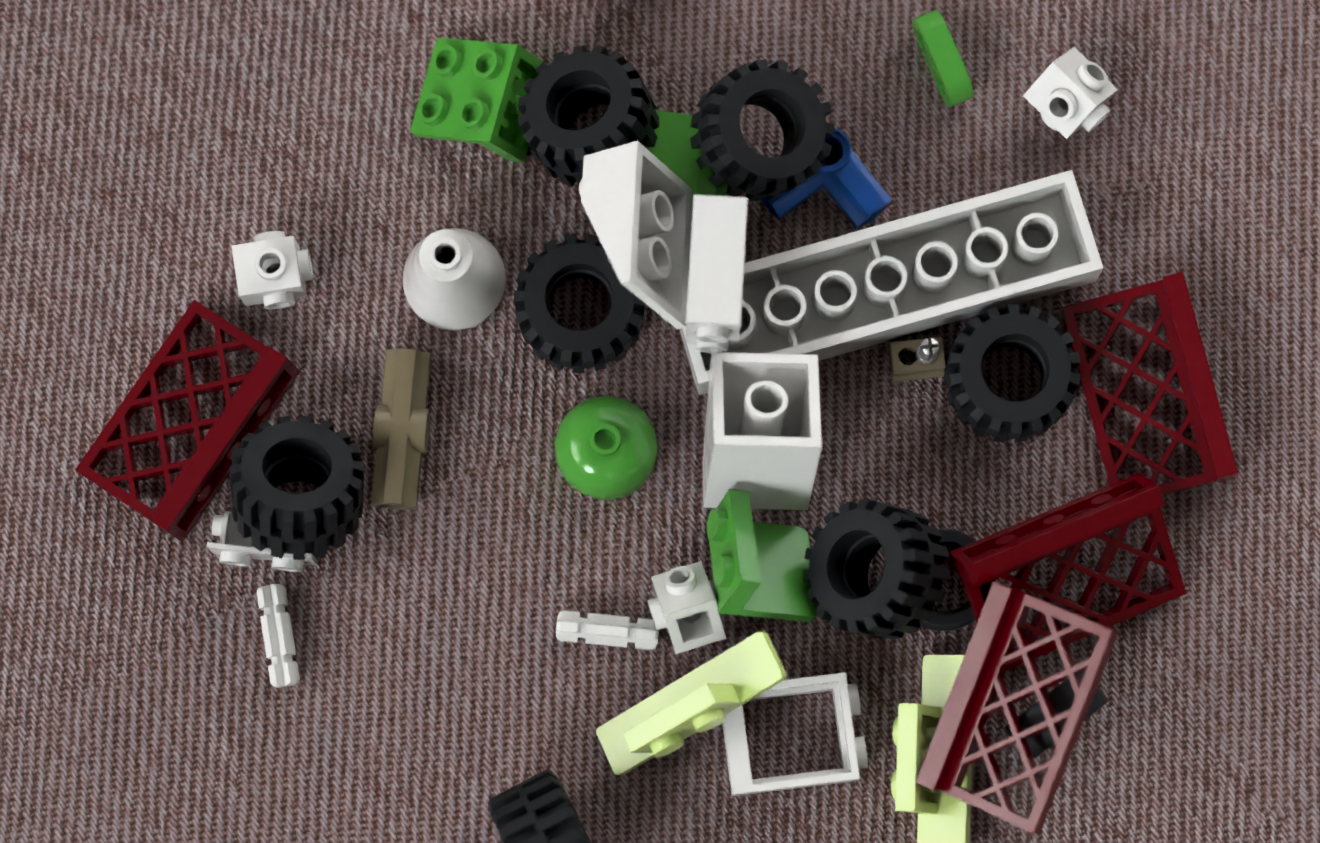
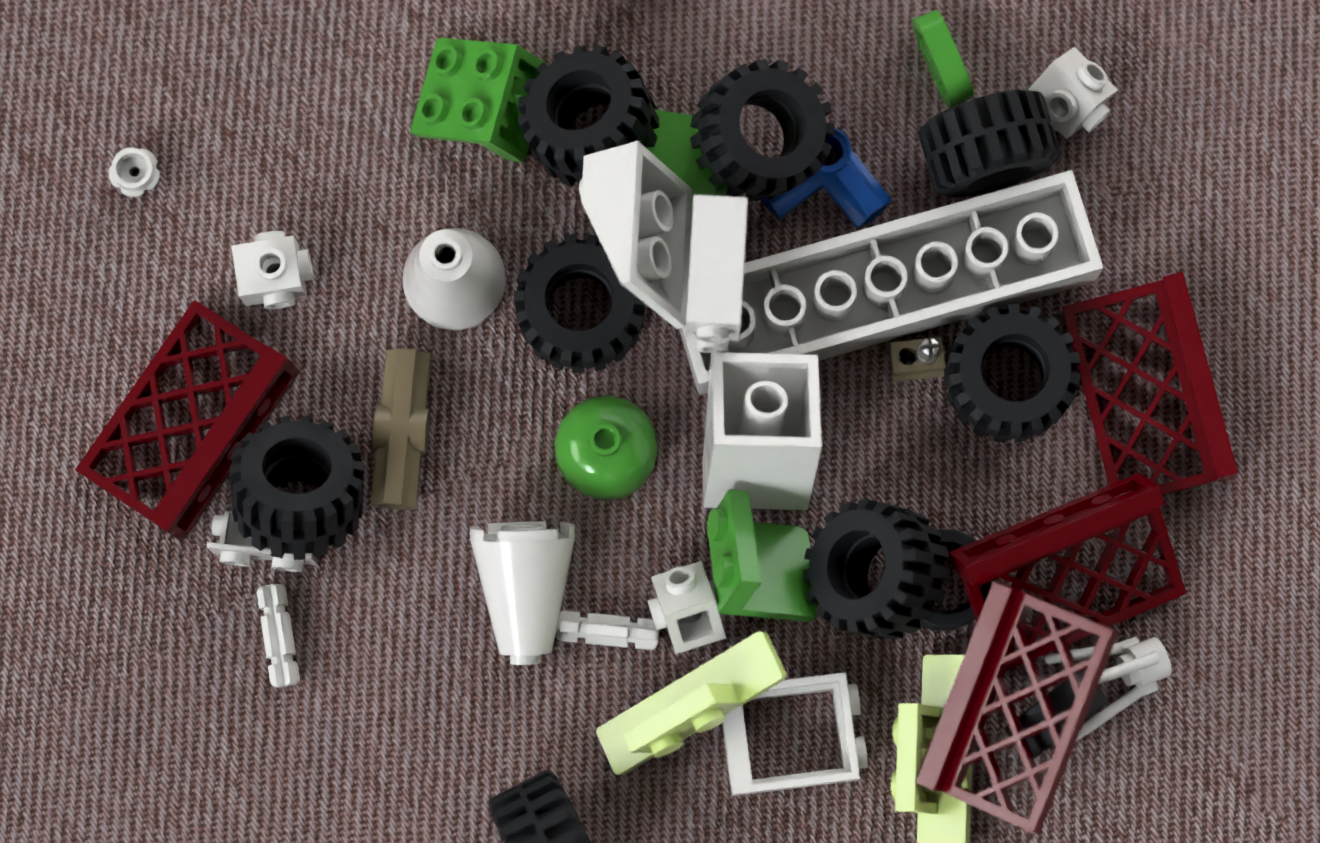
(134, 158): none -> white plate
(523, 583): none -> white cone
(989, 143): none -> black tyre
(1139, 664): none -> white plant

